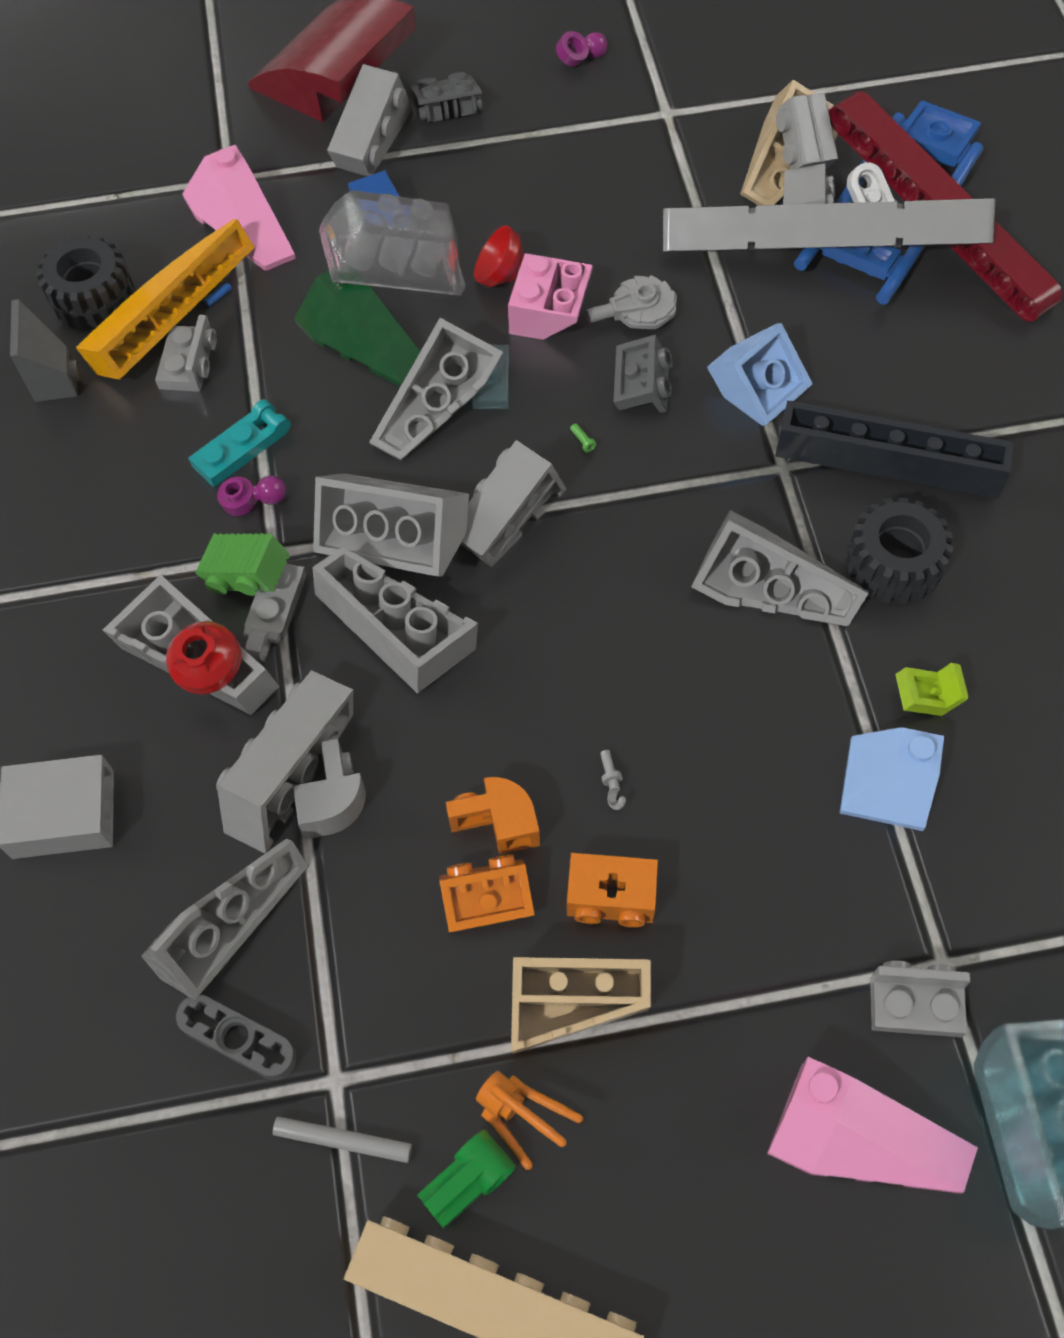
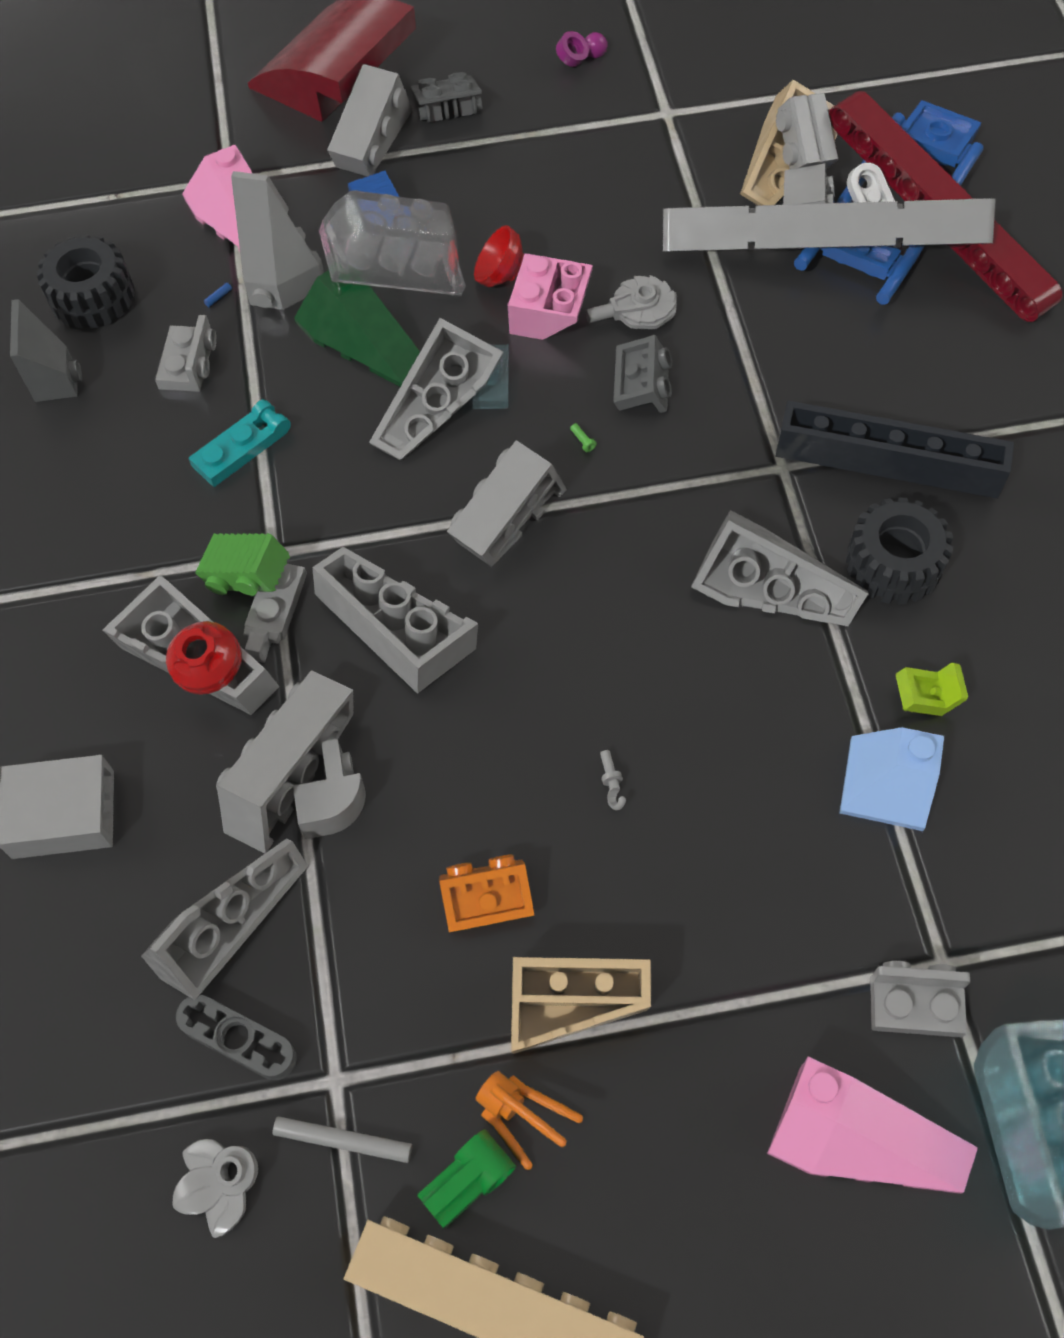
(163, 302): light orange slope -> none
(209, 1187): none -> light grey plate
(269, 490): magenta plate -> none
(273, 251): none -> light grey wedge
(389, 522): light grey slope -> none
(504, 807): orange brick -> none
(634, 884): orange brick -> none
(761, 374): light blue slope -> none

